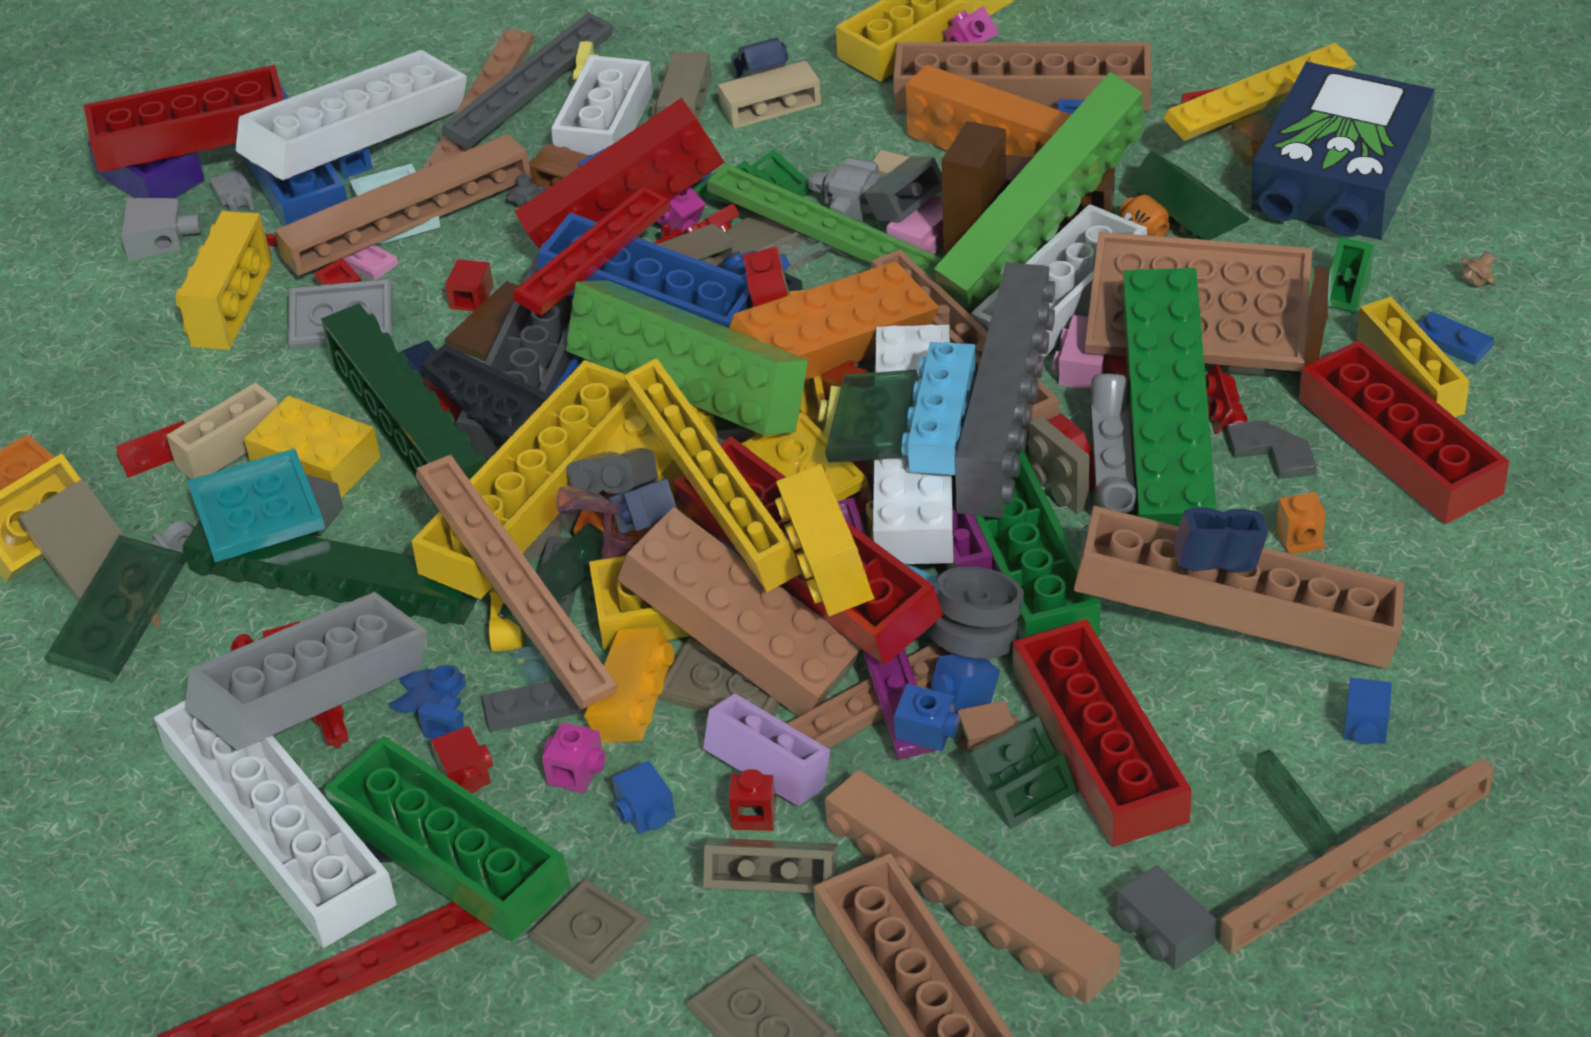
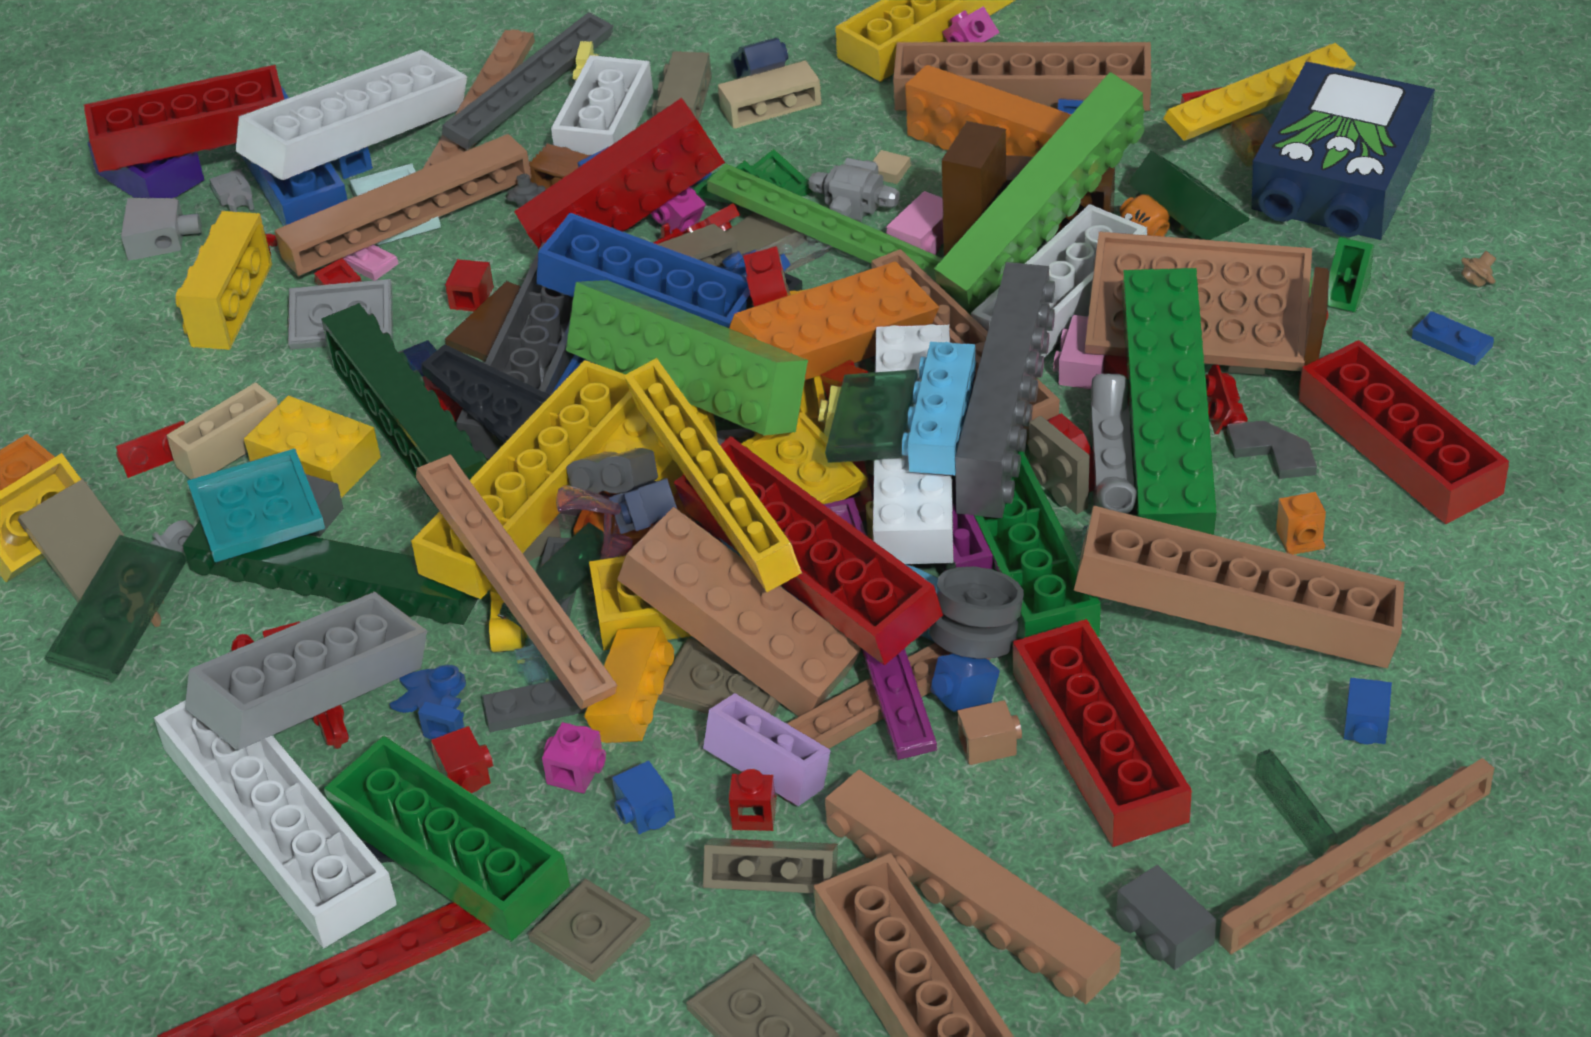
(591, 251): red tile -> none
(825, 541): yellow brick -> none
(905, 189): dark grey brick -> none
(925, 718): blue brick -> none
(1021, 771): dark green slope -> none
(1220, 539): dark blue brick -> none
(1410, 351): yellow brick -> none

